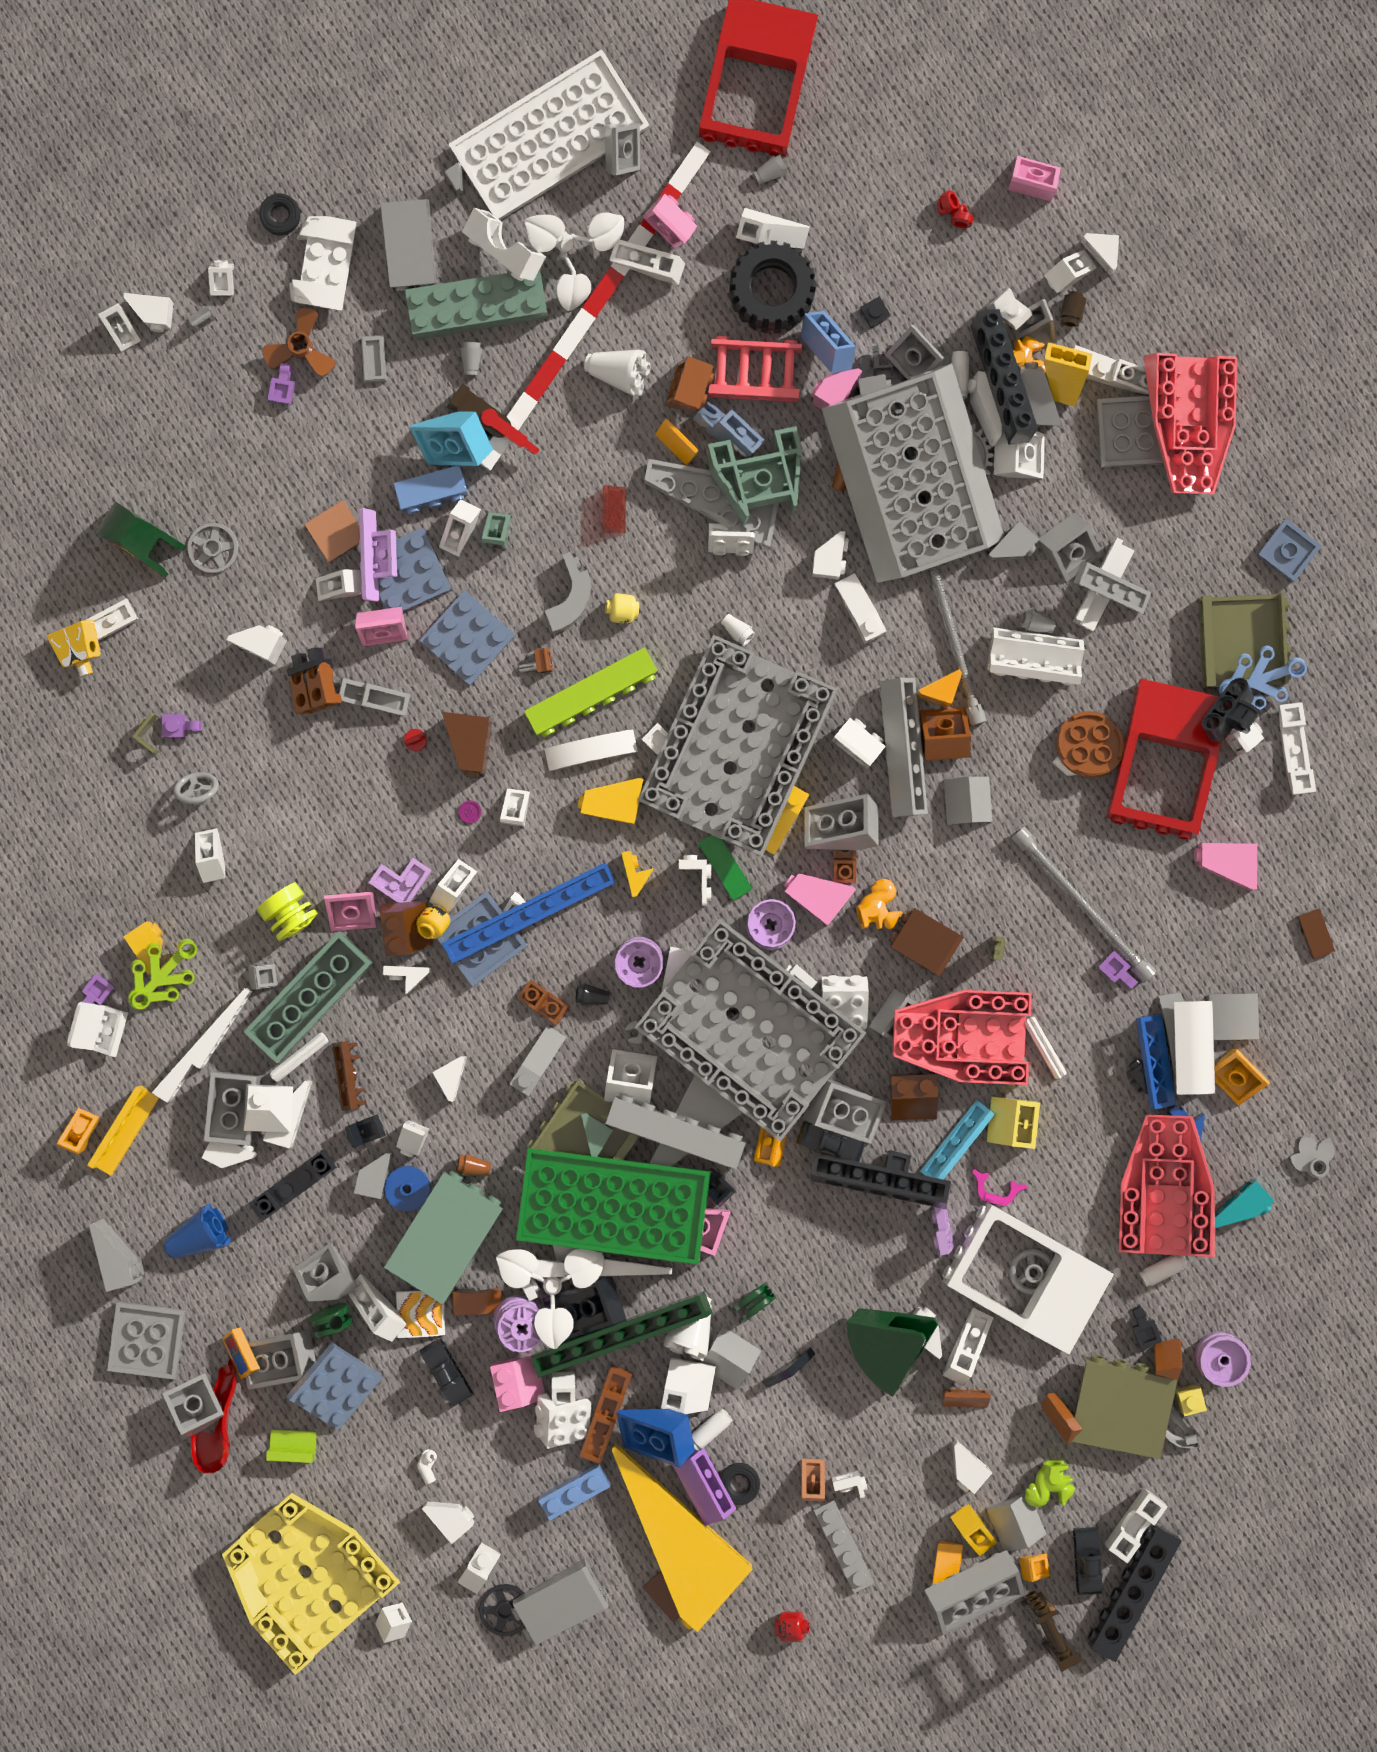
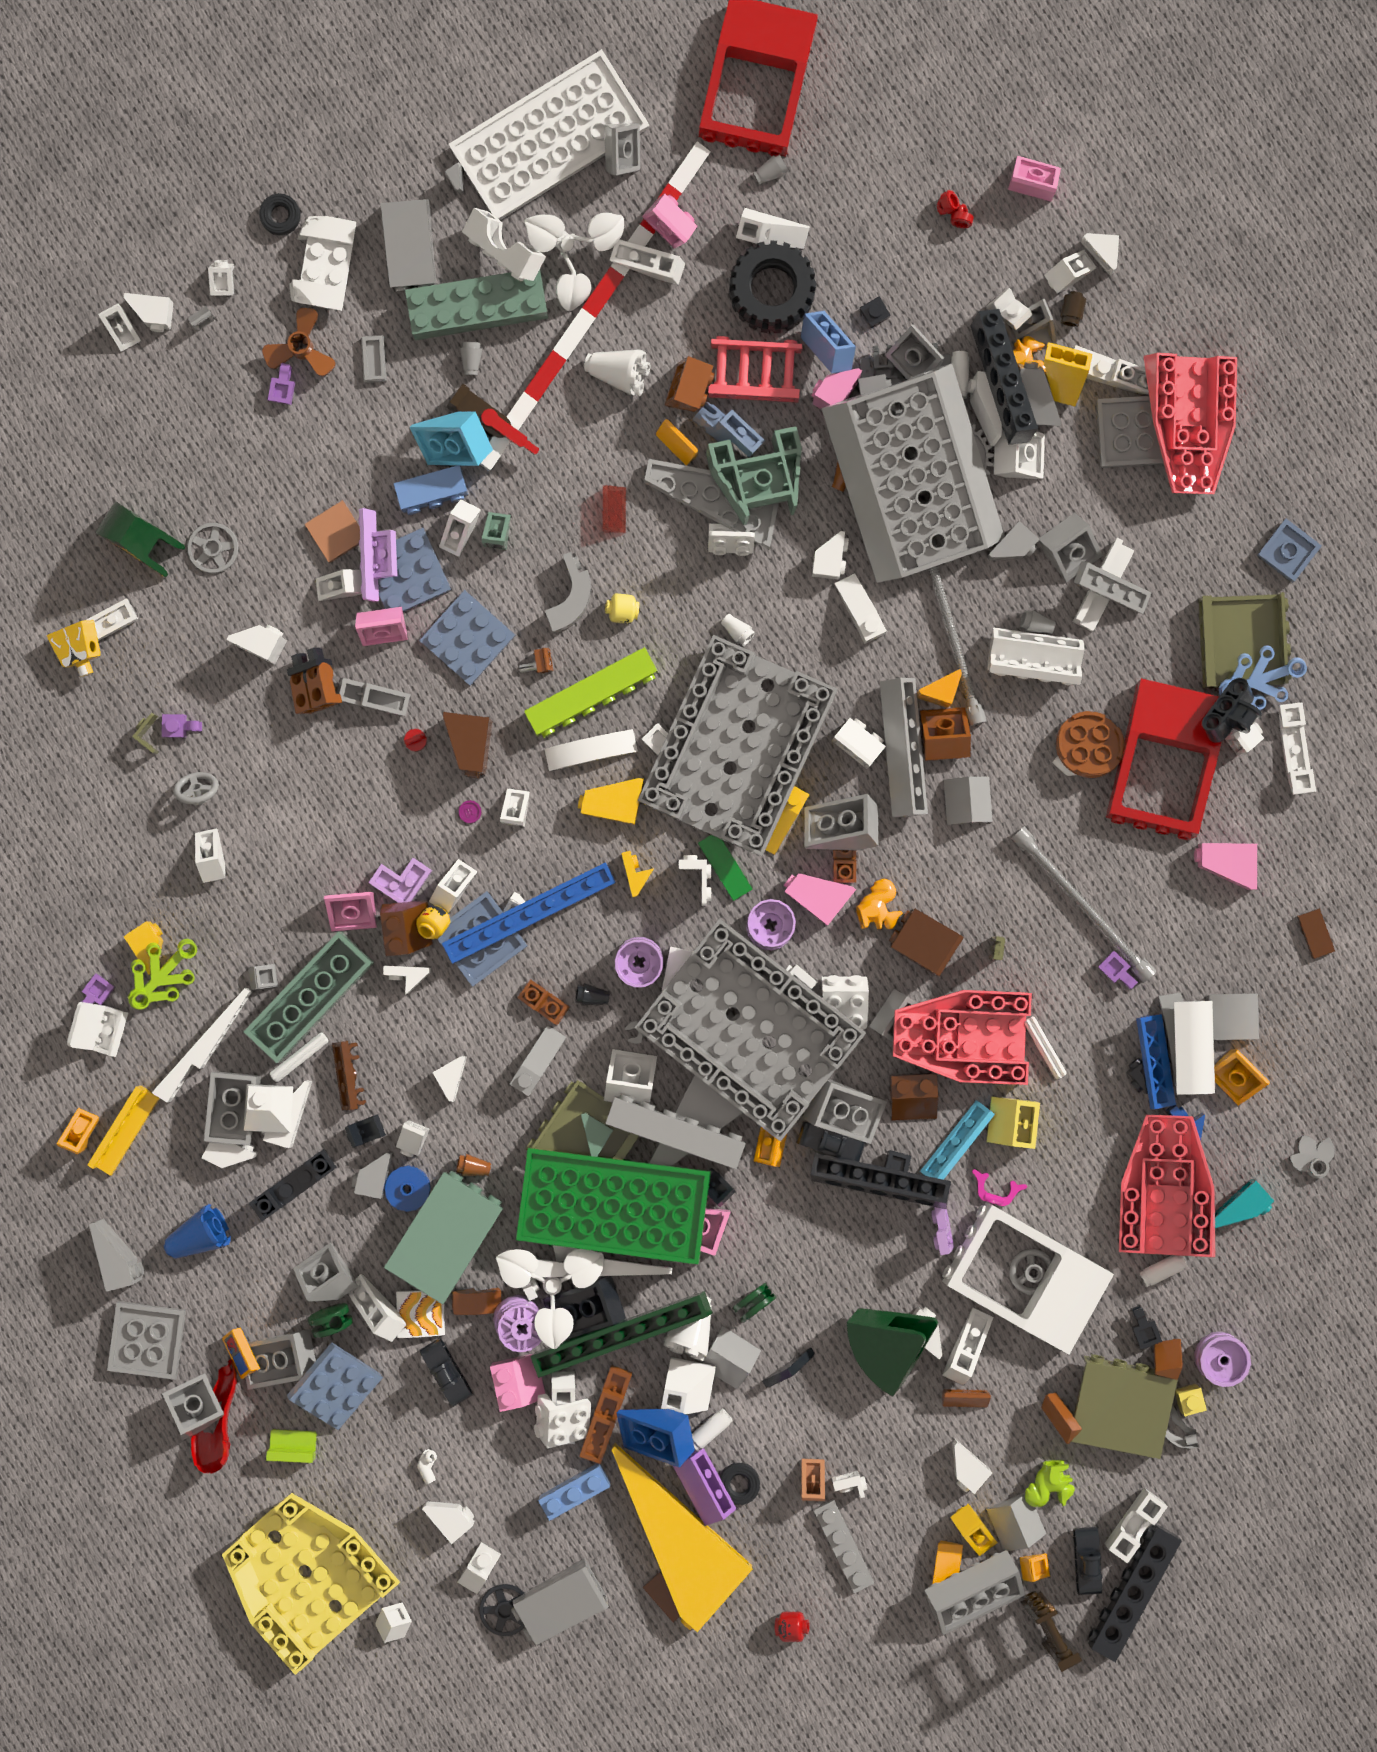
(286, 910): neon yellow wheel -> none

